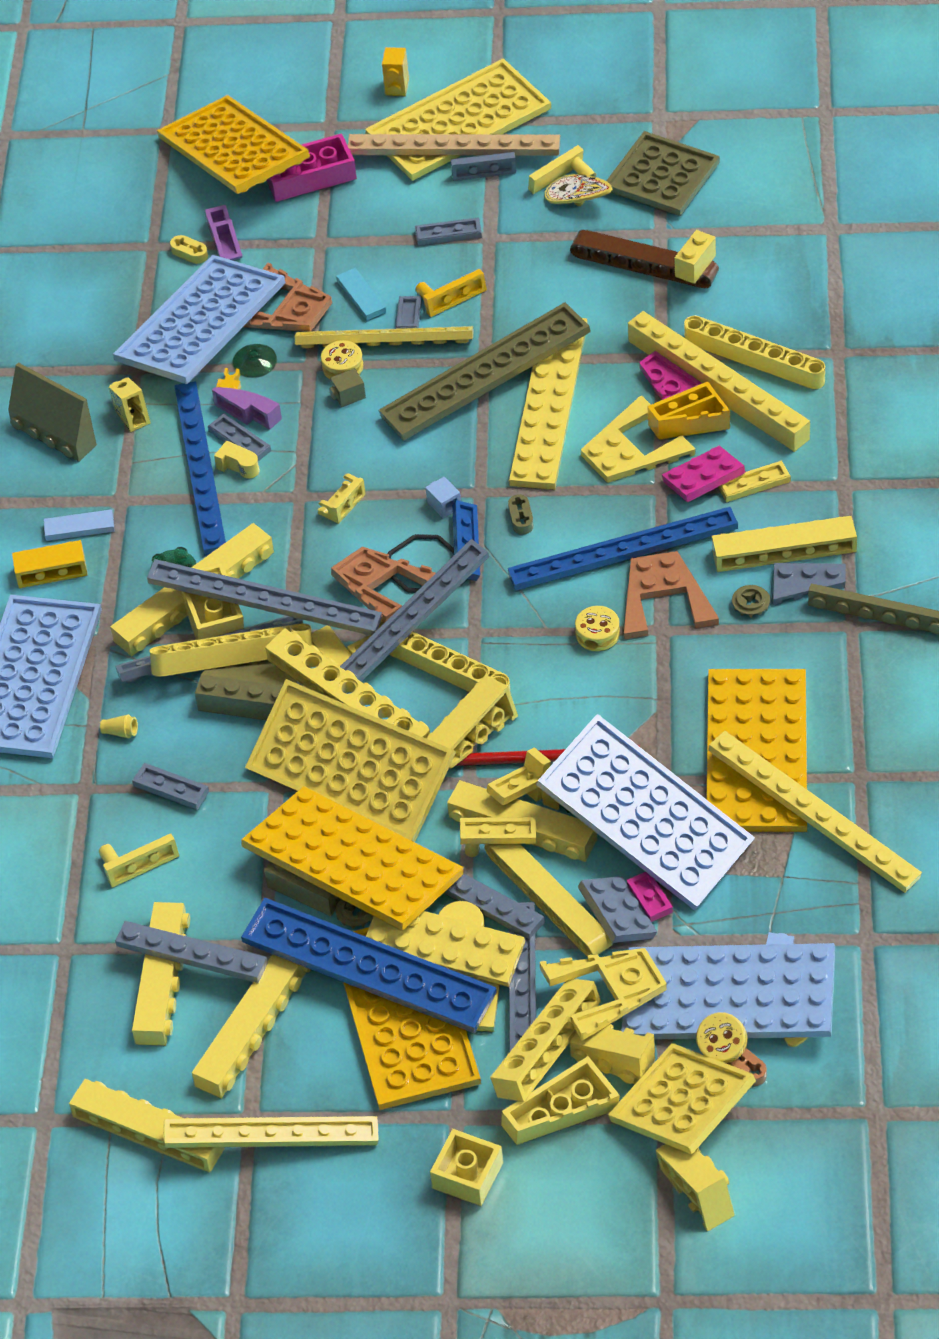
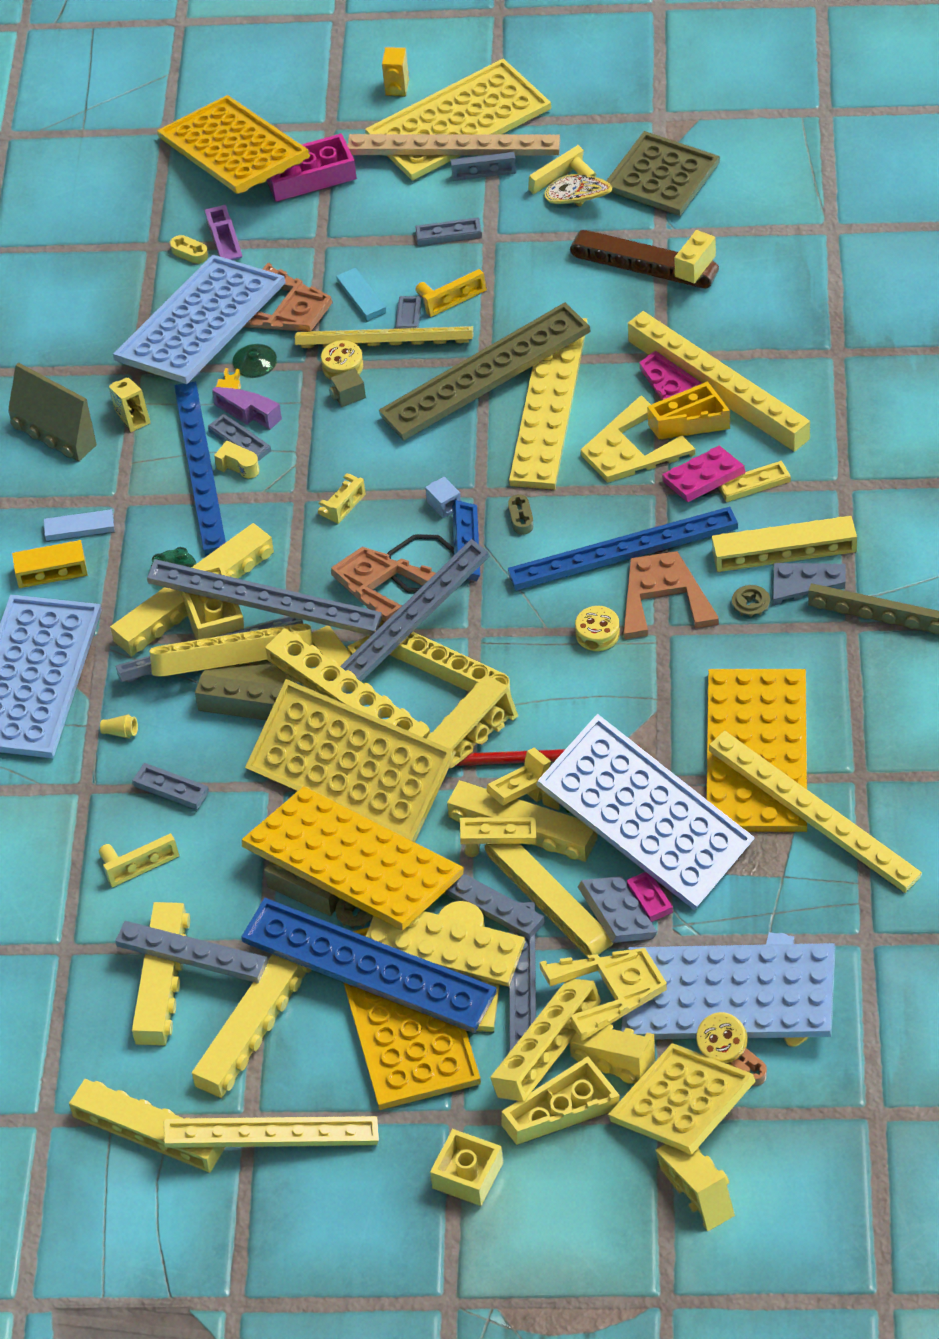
(755, 352): light yellow beam -> none

